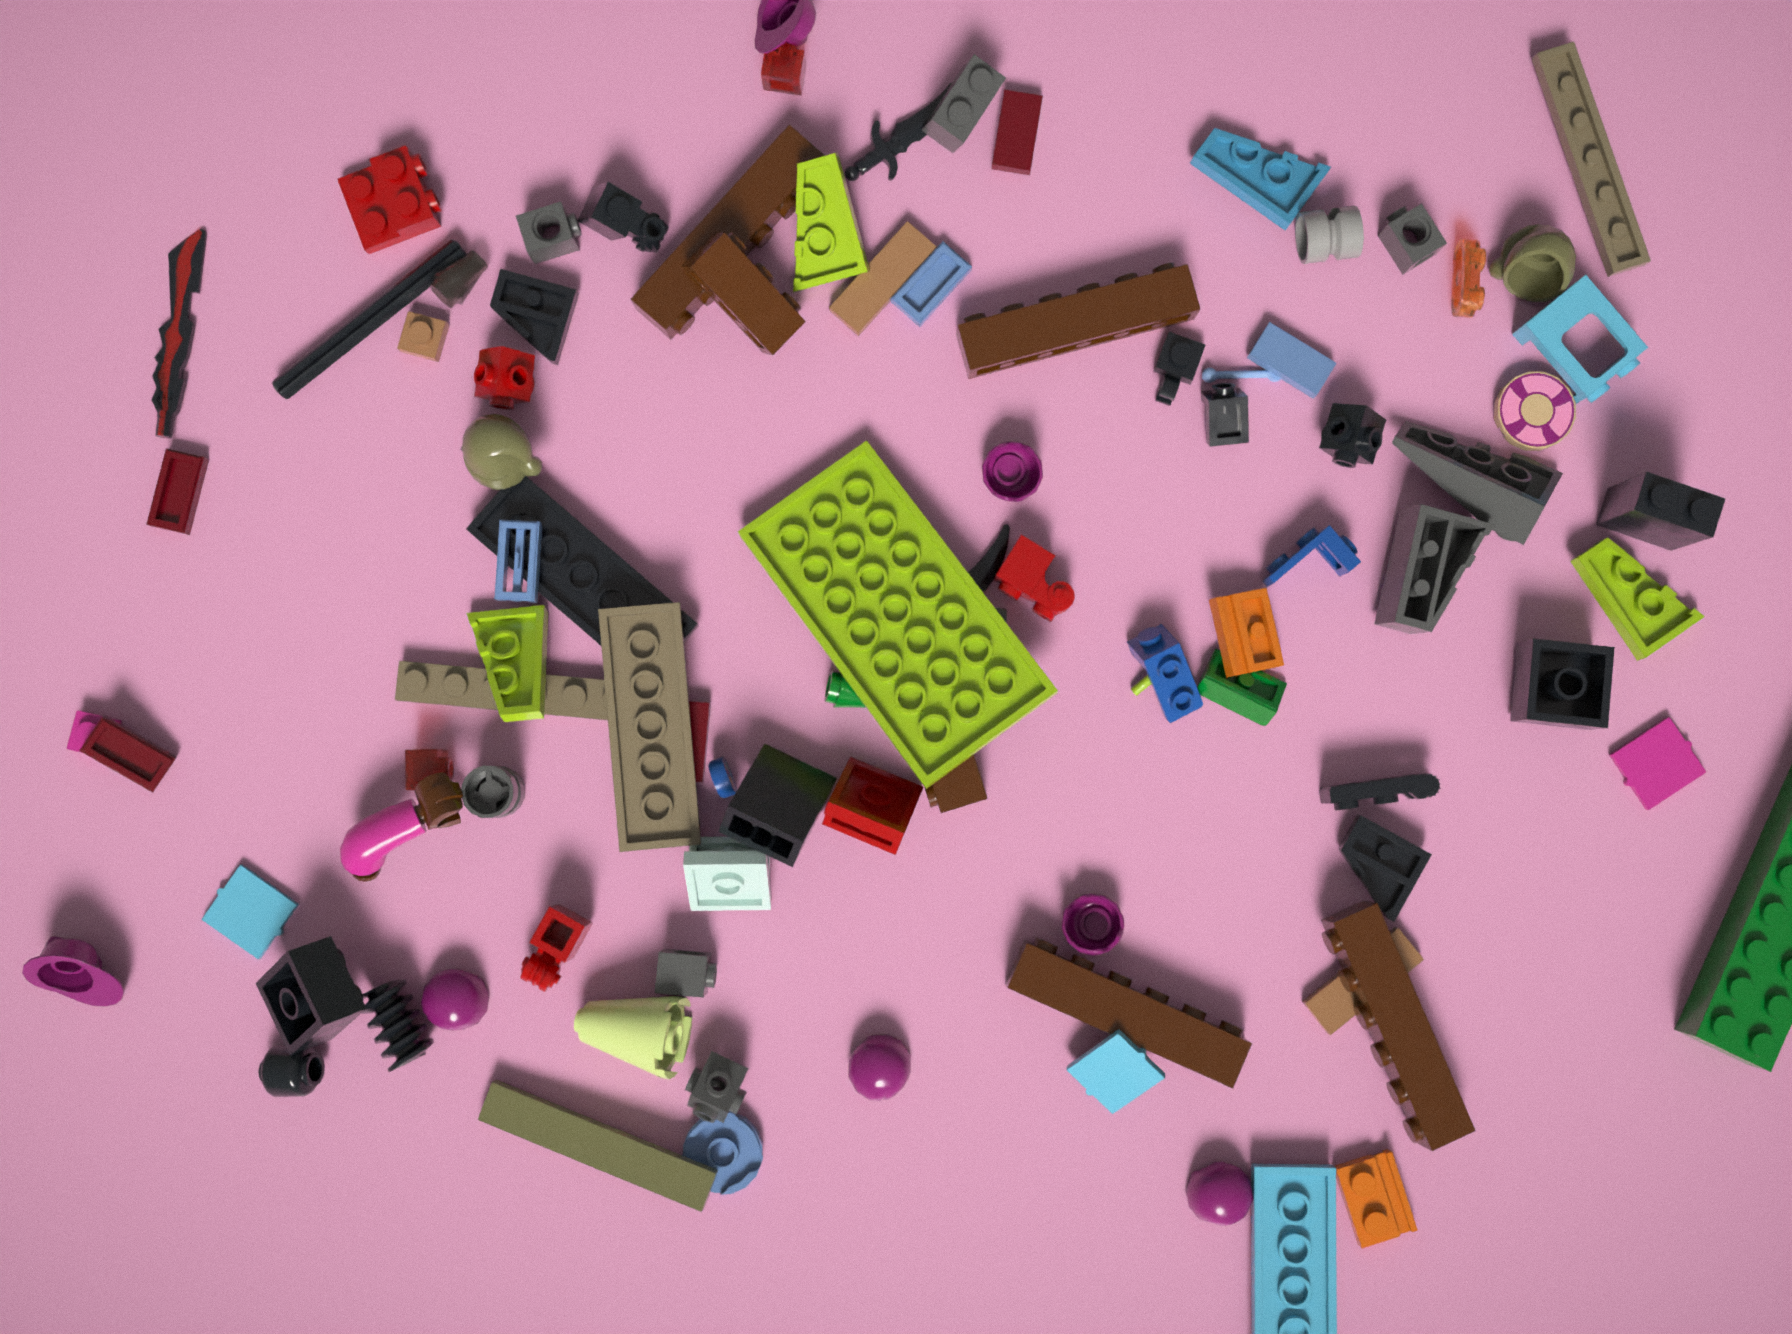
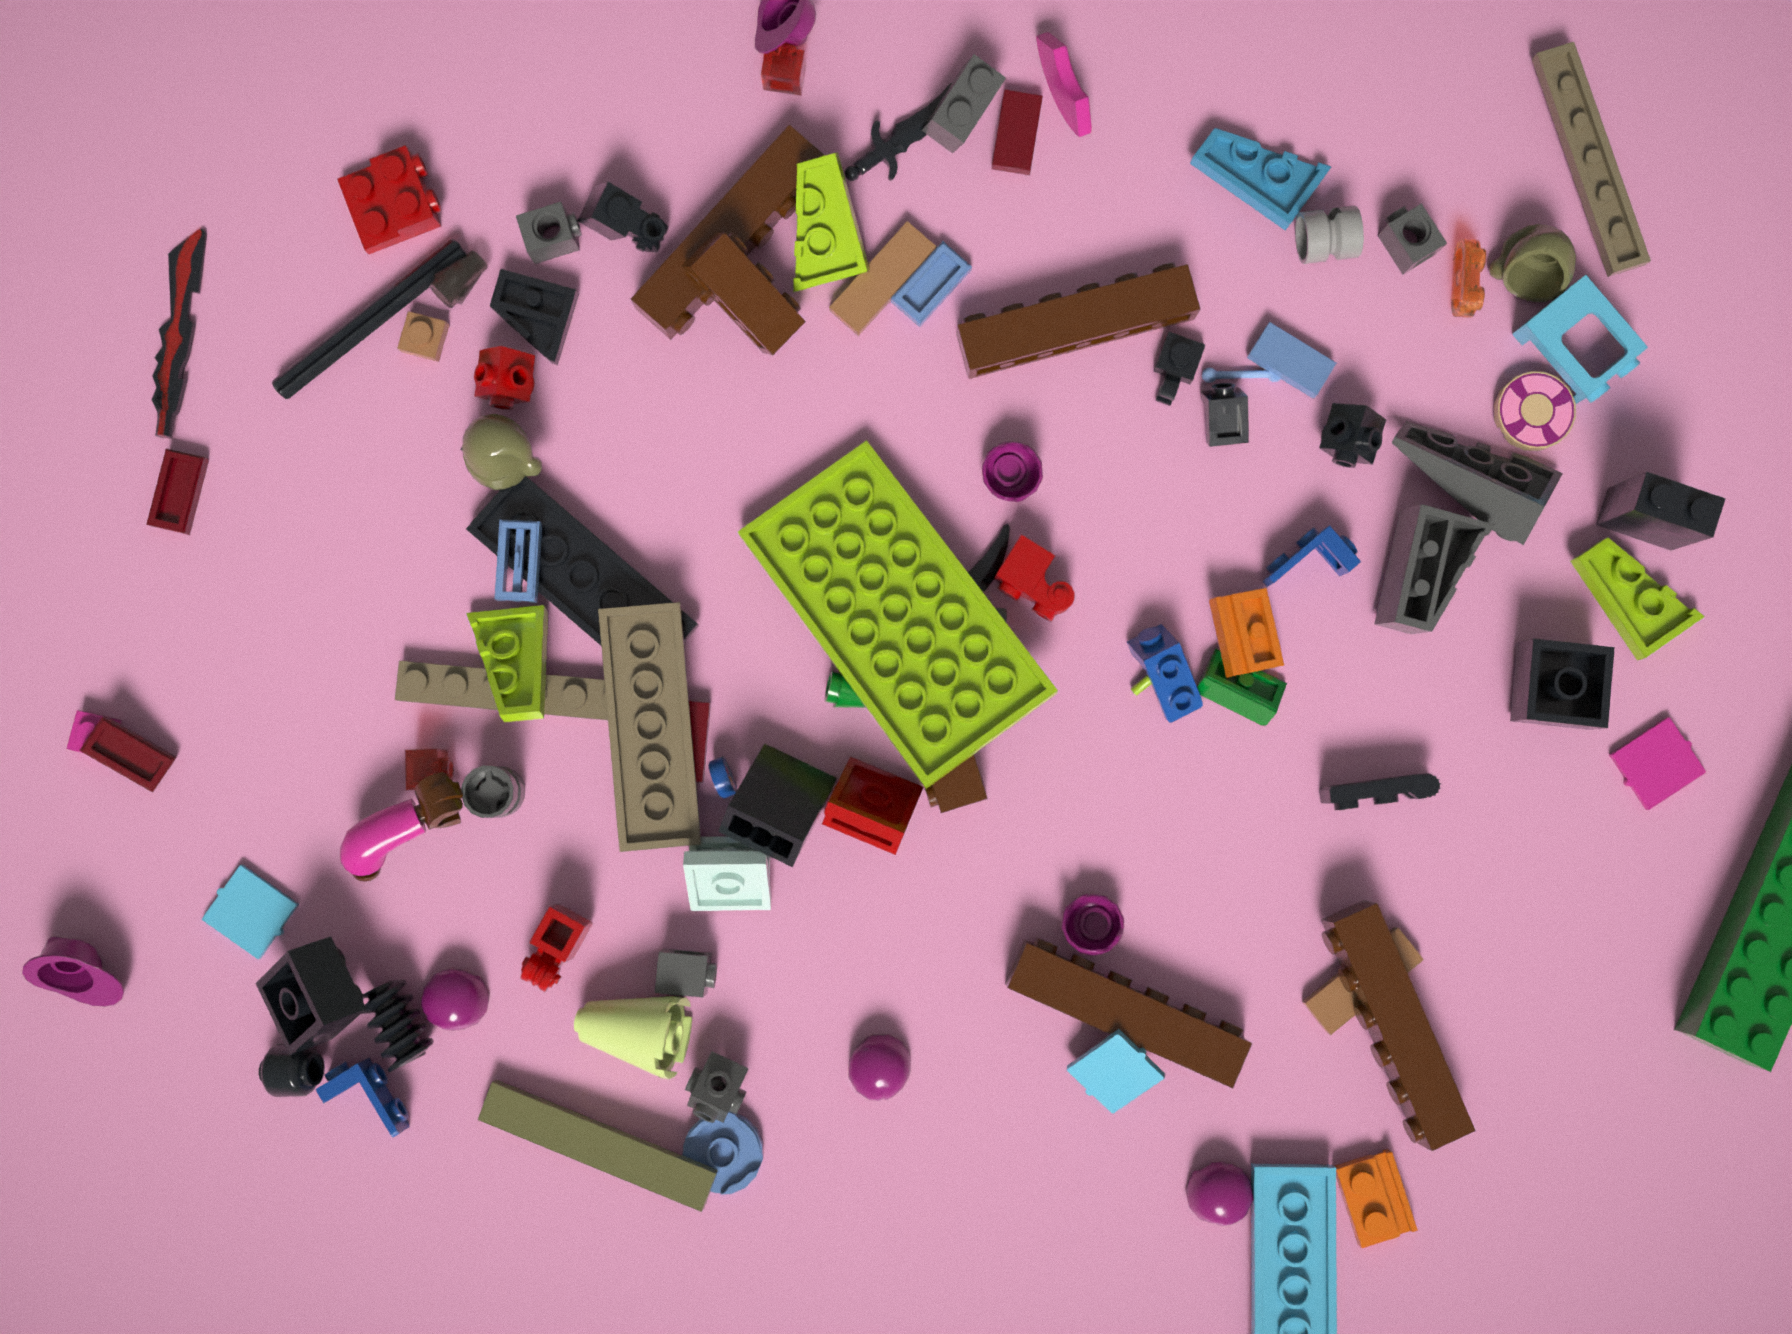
(373, 1081): none -> blue bracket
(1063, 85): none -> dark pink tile
(1383, 863): black wing -> none

